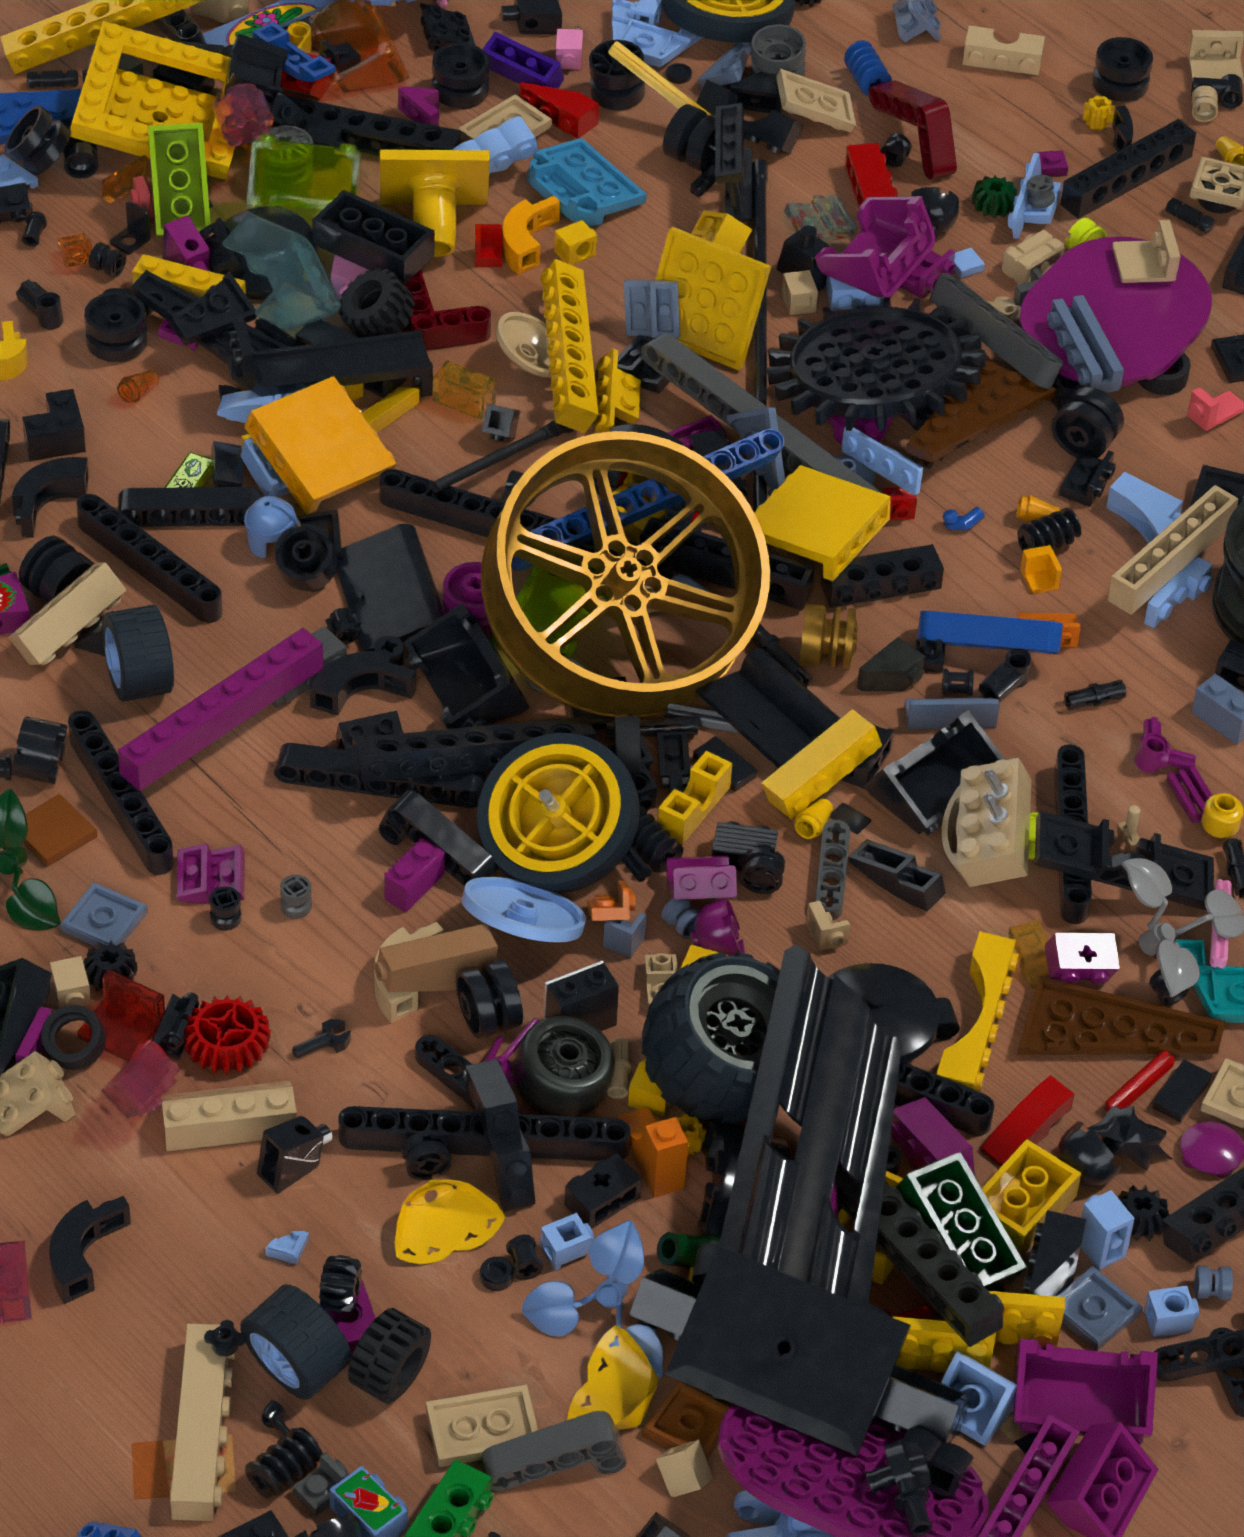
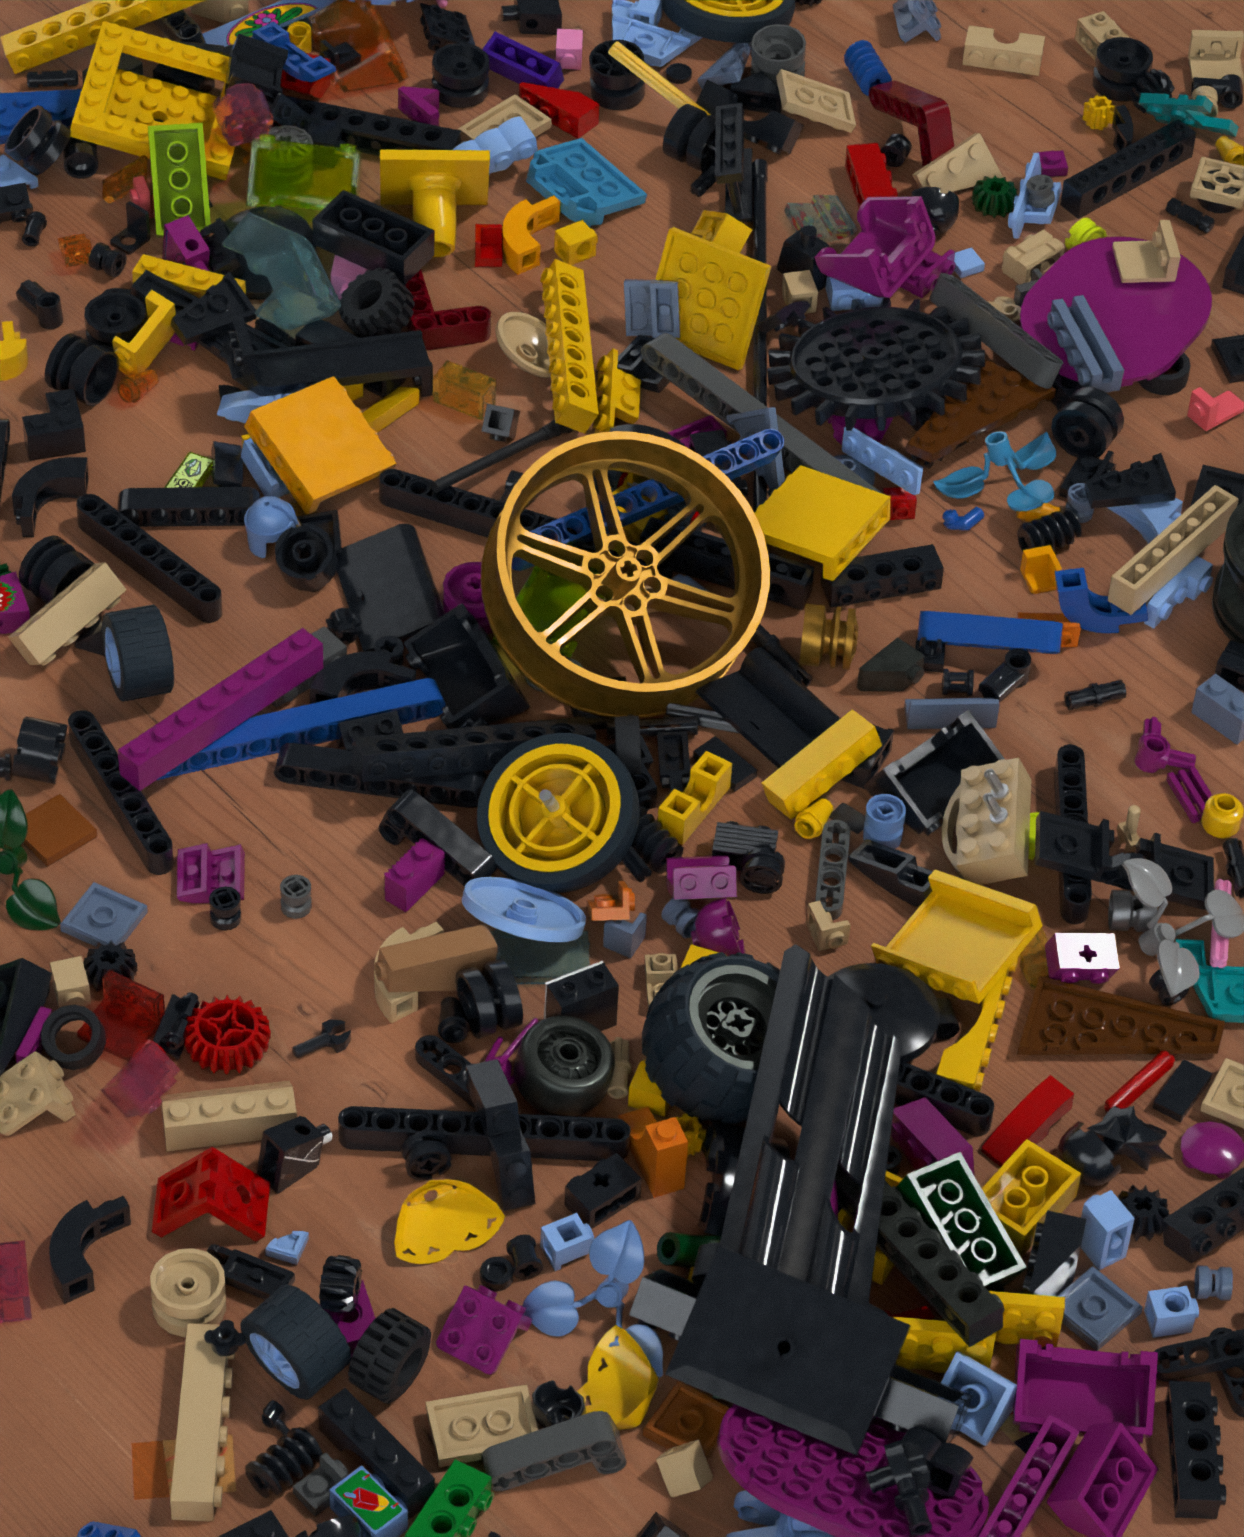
(81, 367): none -> black wheel
(151, 338): none -> yellow panel
(187, 1290): none -> tan wheel
(212, 1186): none -> red bracket
(250, 1272): none -> black hinge
(314, 723): none -> blue beam
(356, 1429): none -> black arch
(452, 1021): none -> black cone
(481, 1328): none -> magenta bracket
(539, 960): none -> clear light blue piece
(555, 1404): none -> black hair
(785, 317): none -> black slope
(884, 820): none -> medium blue wheel
(959, 166): none -> tan wing
(962, 937): none -> yellow panel
(1032, 456): none -> dark azure plant
(1079, 503): none -> sand blue wheel
(1090, 609): none -> blue arch
(1095, 30): none -> tan brick
(1128, 912): none -> flat silver wheel
(1137, 485): none -> black wing
(1151, 82): none -> black gear
(1186, 110): none -> teal wing
(1191, 1496): none -> black brick

